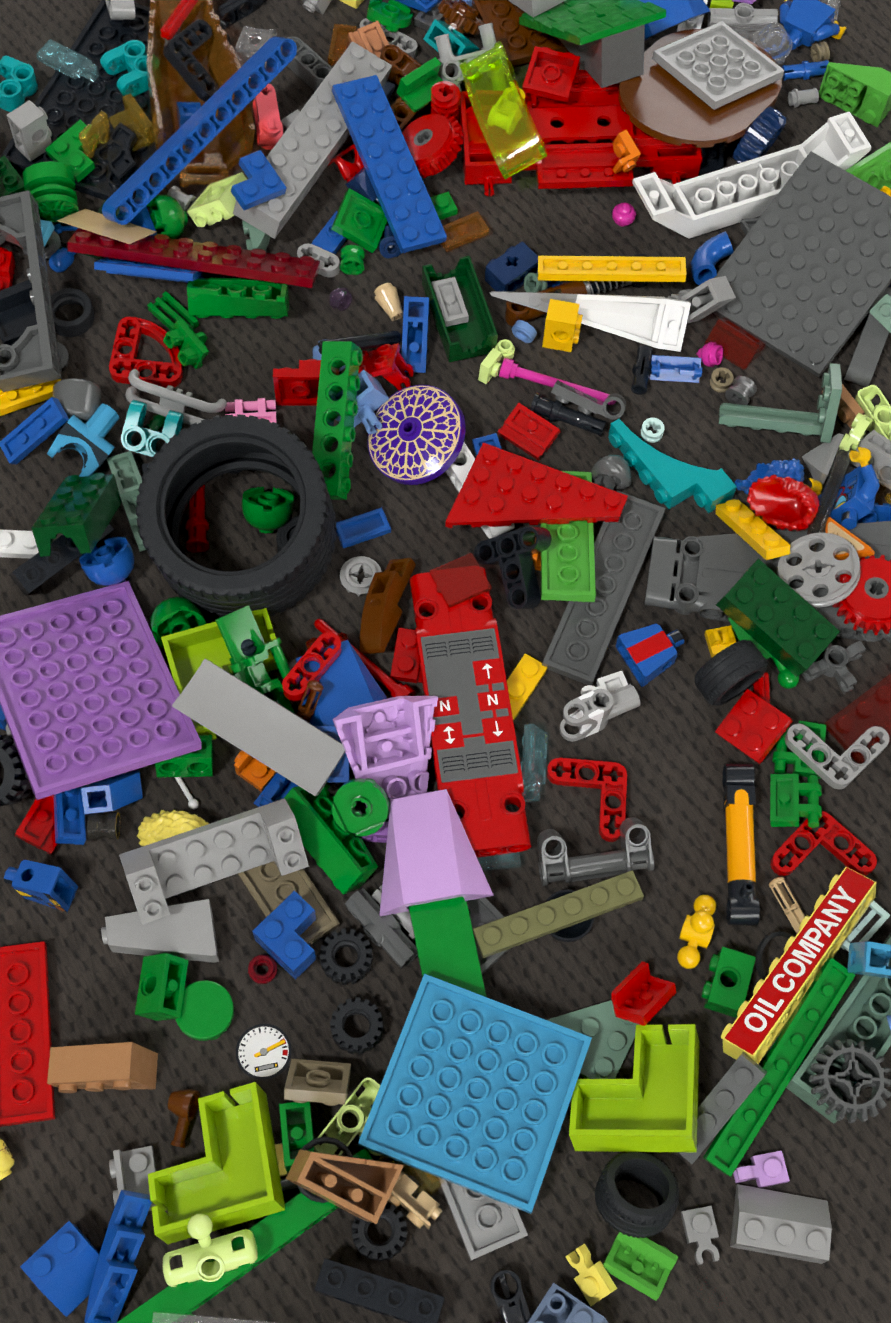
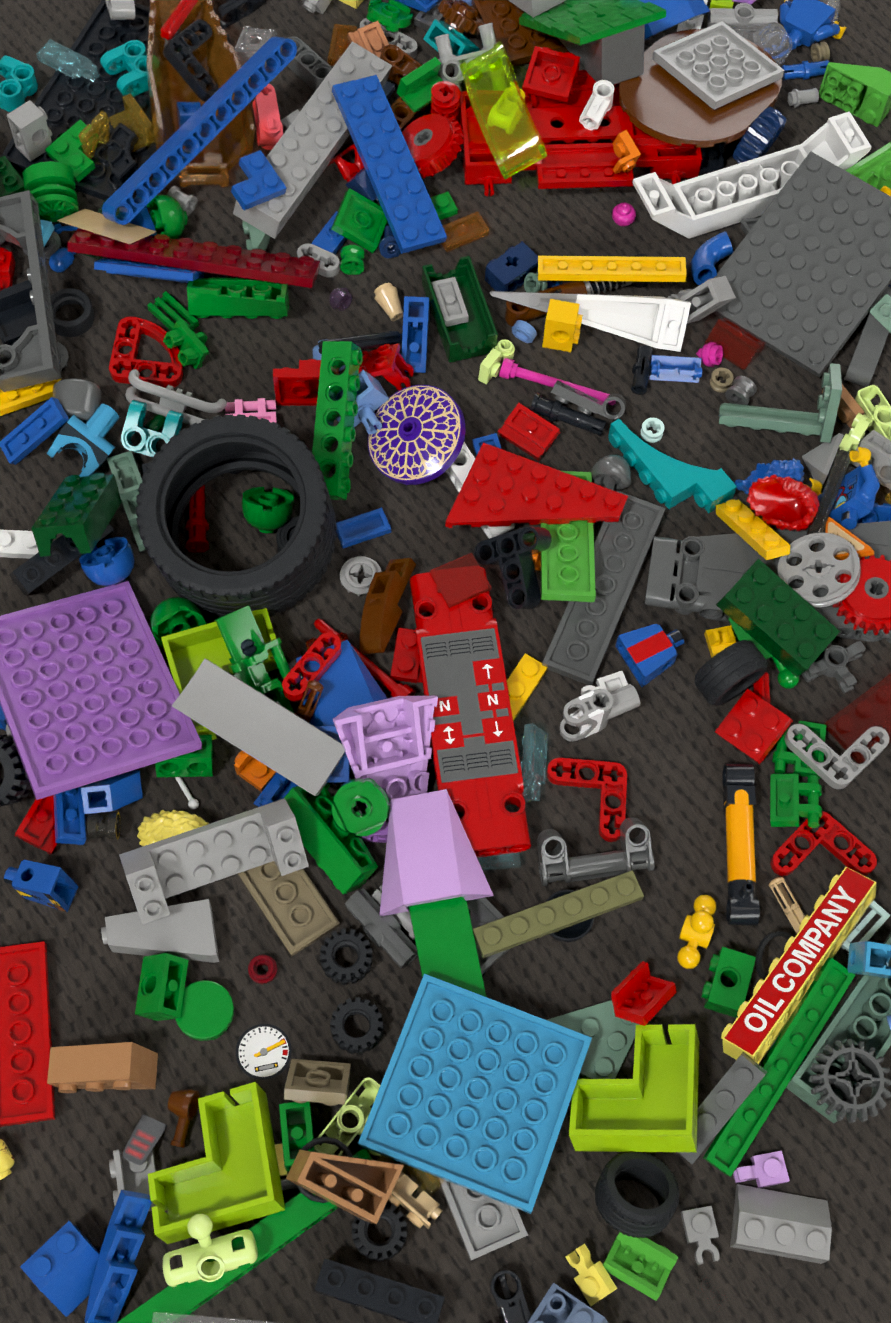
(143, 1139): none -> black sticker
(215, 202): yellowish green plate -> none
(281, 934): blue brick -> none
(597, 105): none -> white piece

